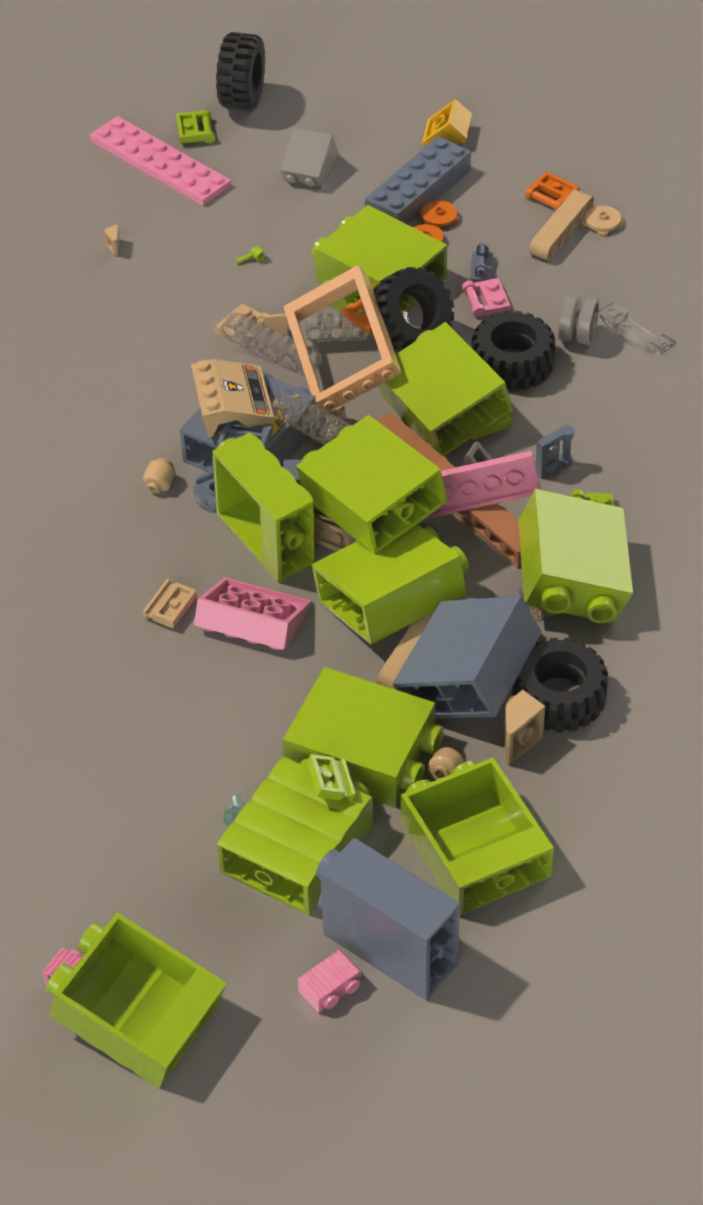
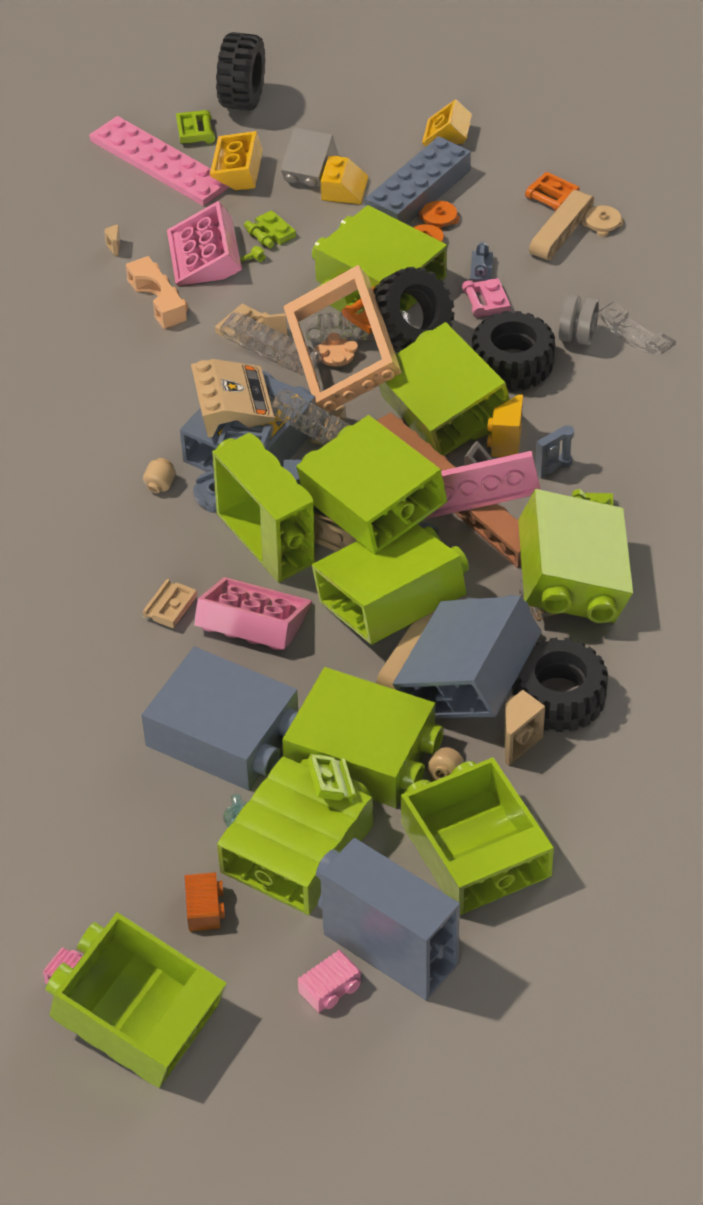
(146, 277): none -> light nougat arch
(203, 901): none -> orange brick
(204, 247): none -> bright pink slope
(221, 718): none -> sand blue brick
(237, 160): none -> yellow slope
(270, 228): none -> lime plate
(337, 350): none -> light nougat piece
(343, 181): none -> yellow slope
(506, 428): none -> yellow slope

